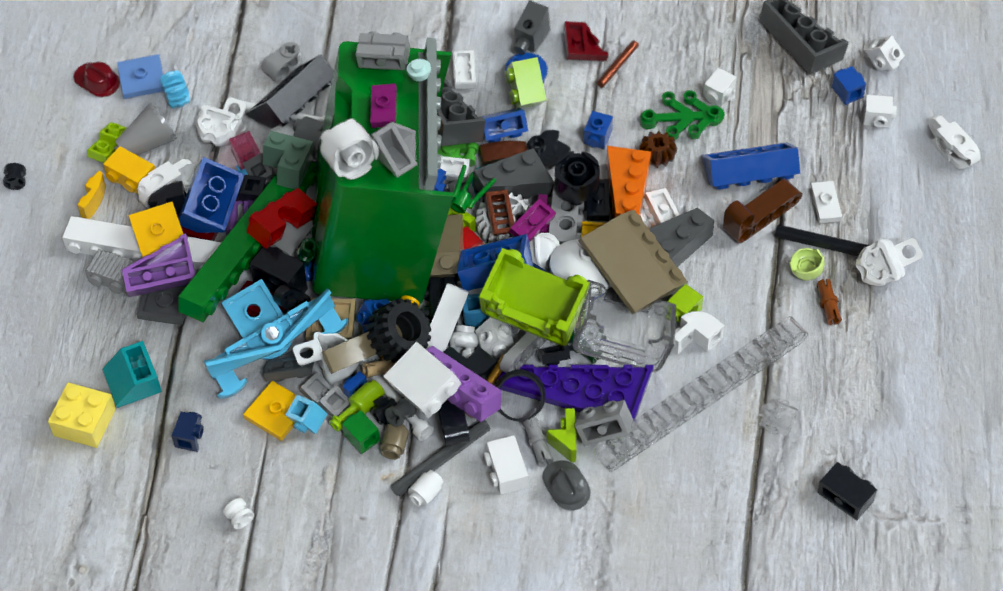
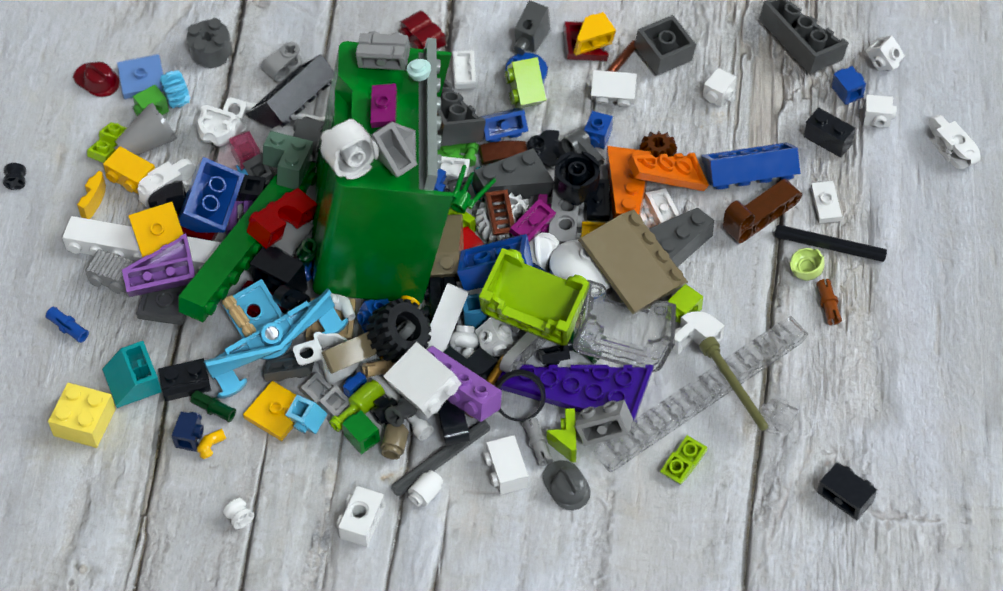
(67, 324): none -> blue pin
(149, 96): none -> bright green brick
(184, 379): none -> black plate
(207, 442): none -> yellow arm
(209, 43): none -> dark grey brick
(213, 406): none -> dark green axle
(239, 316): none -> tan axle
(344, 305): none -> white arm
(361, 529): none -> white brick
(405, 329): none -> dark grey tile
(421, 27): none -> dark red brick
(579, 142): none -> dark grey piece
(595, 33): none -> yellow slope
(614, 87): none -> white brick
(665, 45): none -> dark grey brick
(673, 170): none -> orange wing
(684, 115): green plant -> none
(684, 460): none -> lime slope
(711, 348): none -> olive piece
(829, 132): none -> black brick
(885, 262): white piece -> none

